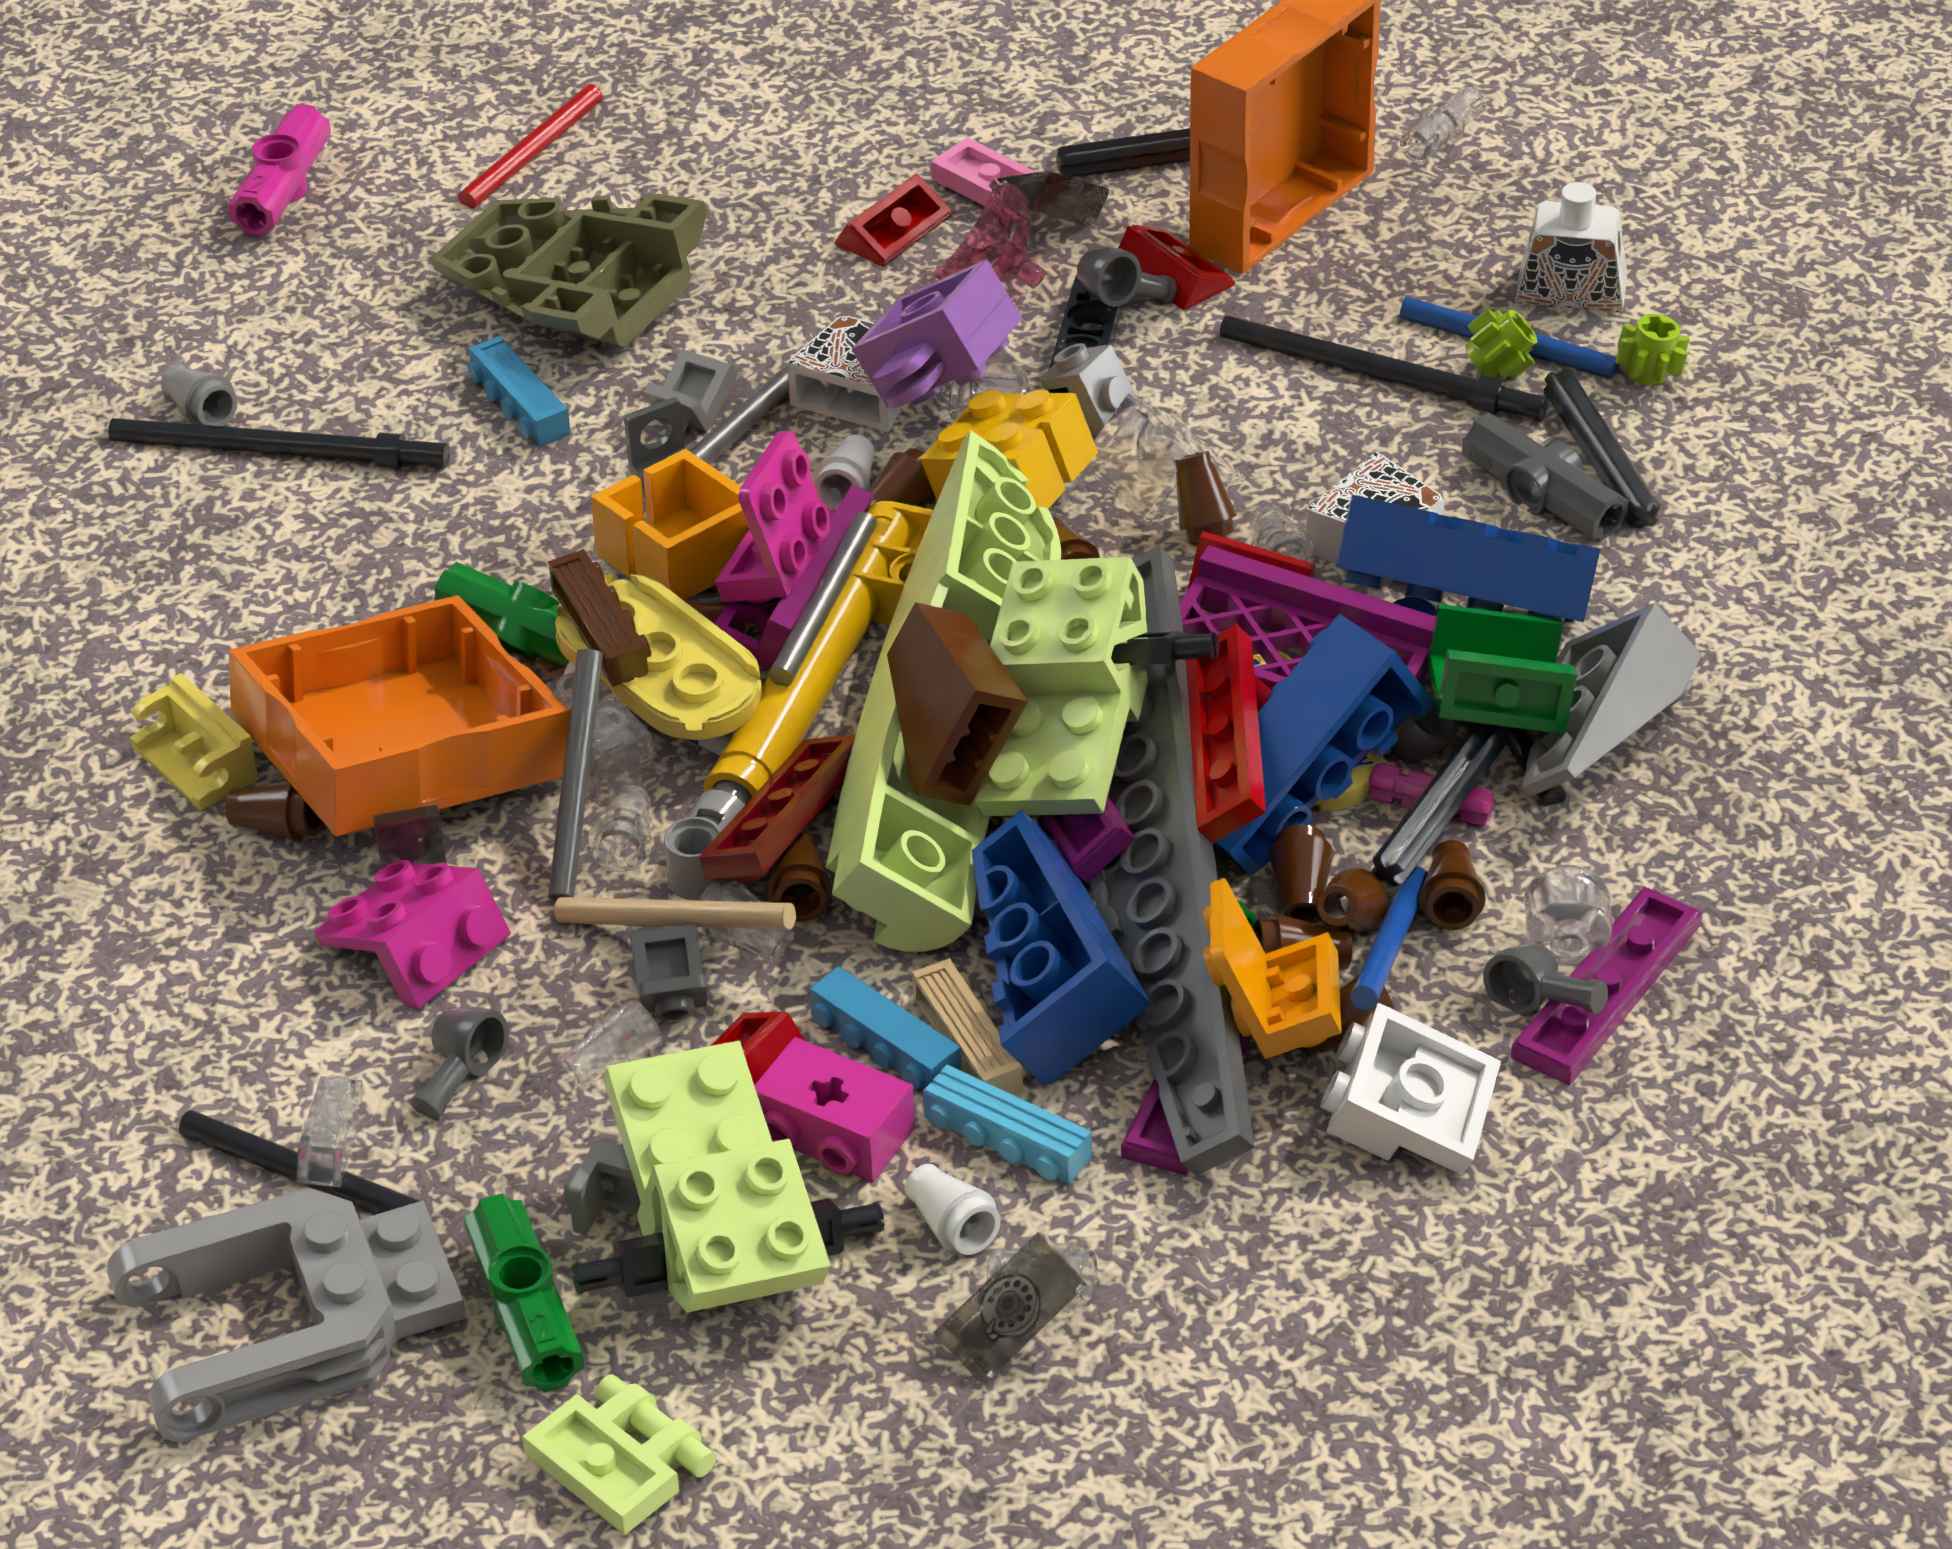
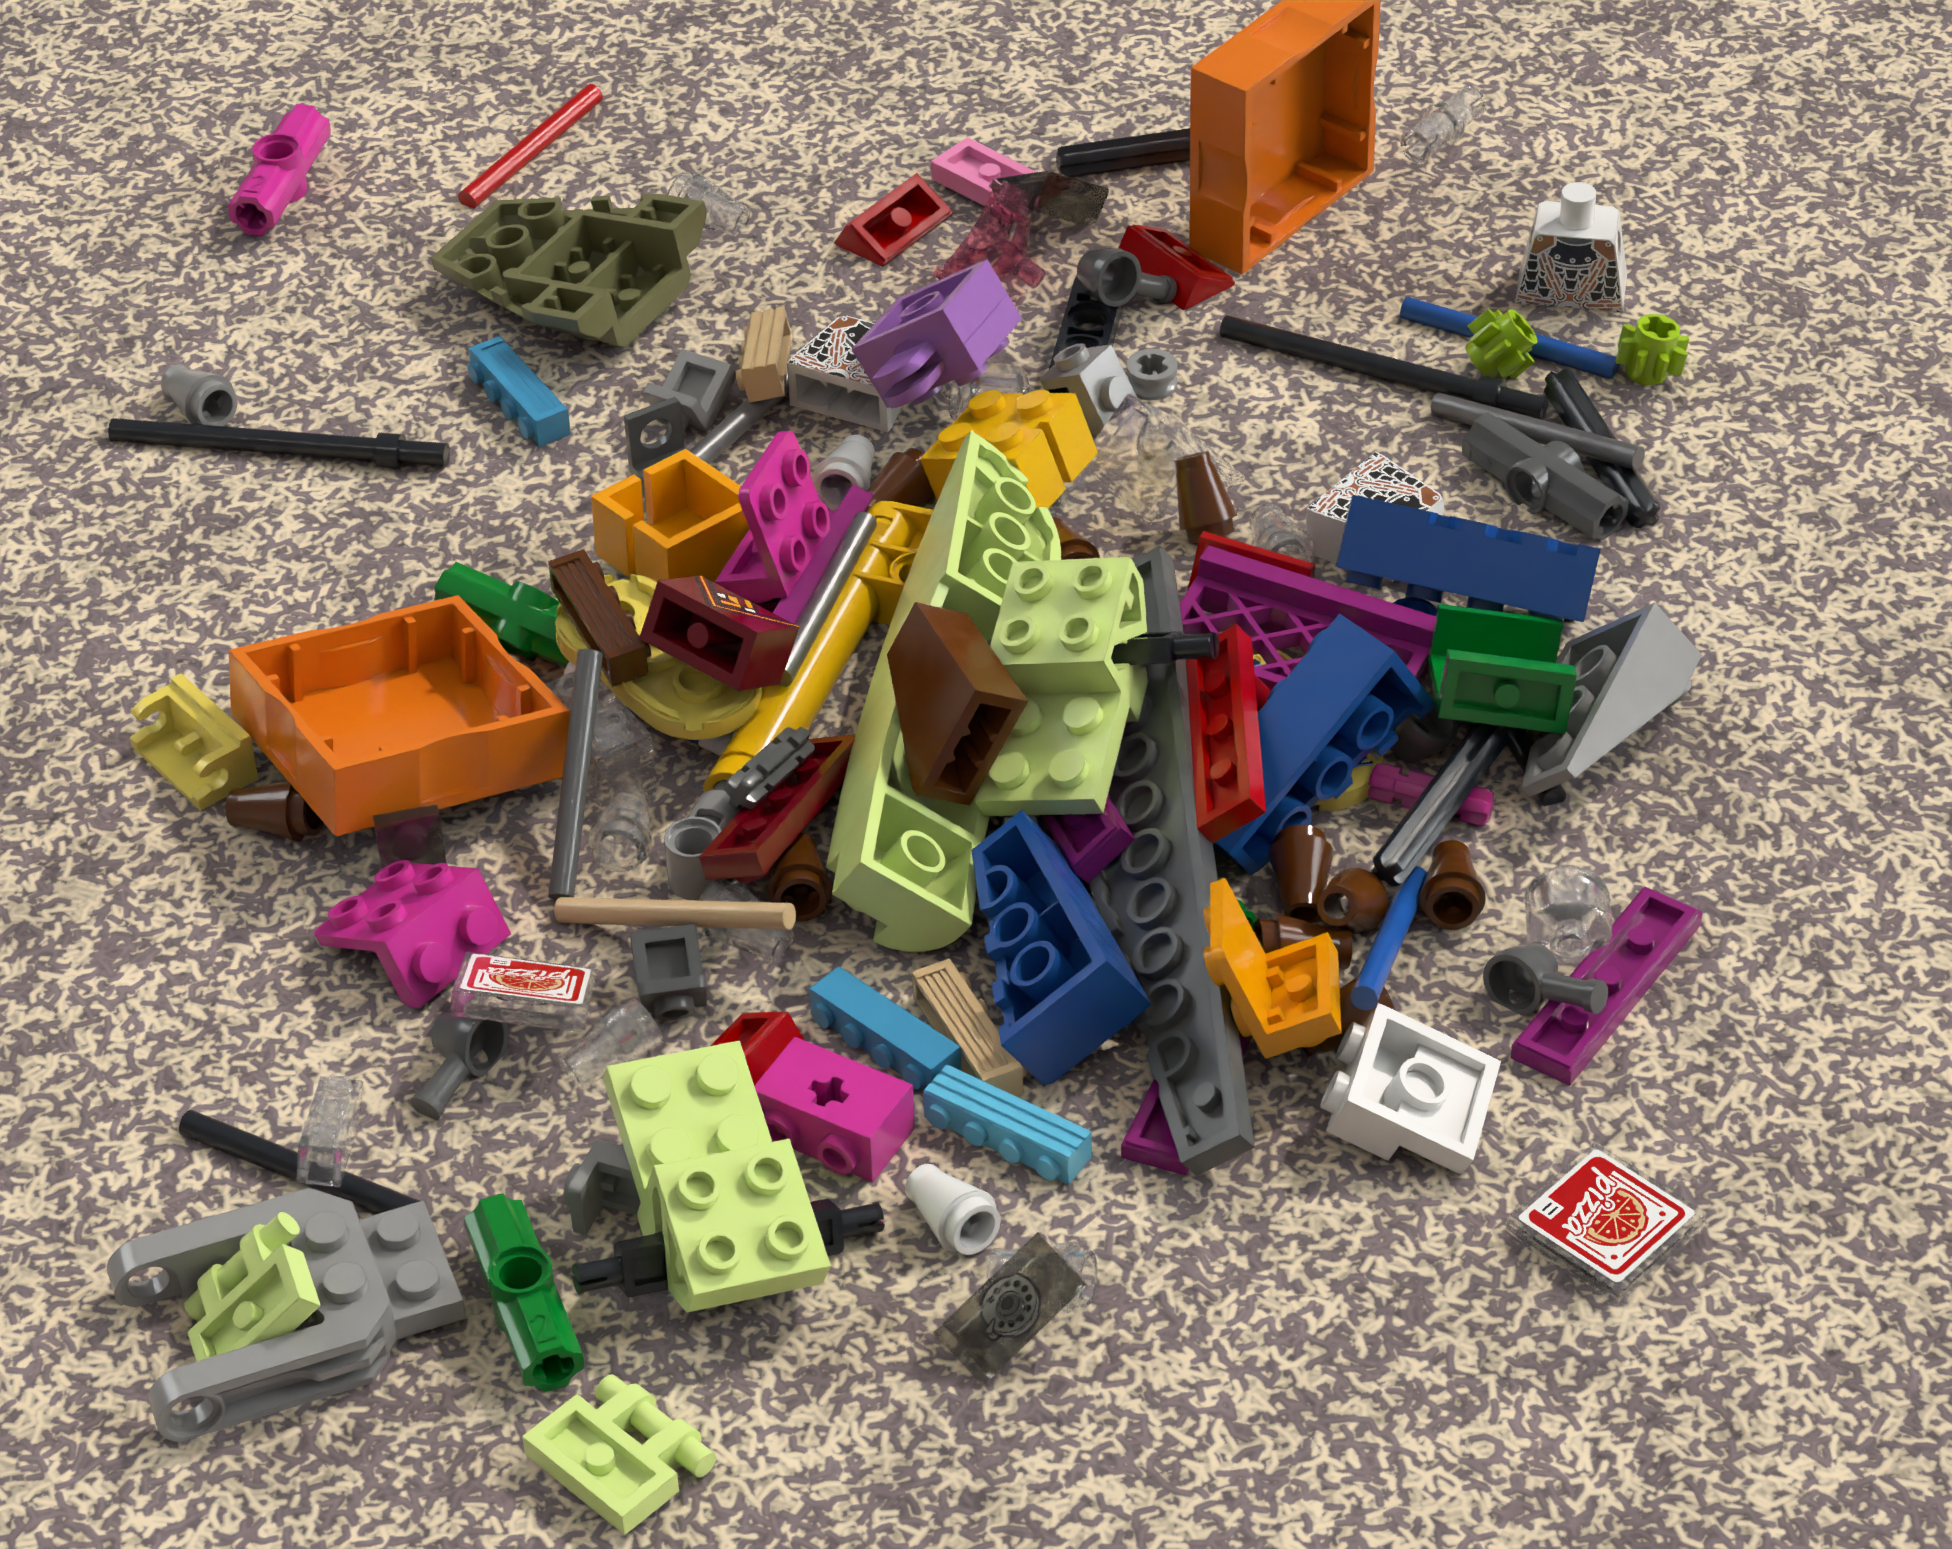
(254, 1294): none -> yellowish green plate
(524, 992): none -> tile
(719, 632): none -> dark red brick
(723, 211): none -> clear cone
(765, 355): none -> tan piece
(769, 768): none -> dark grey axle
(1155, 362): none -> light grey bush
(1542, 431): none -> flat silver bar
(1606, 1224): none -> tile

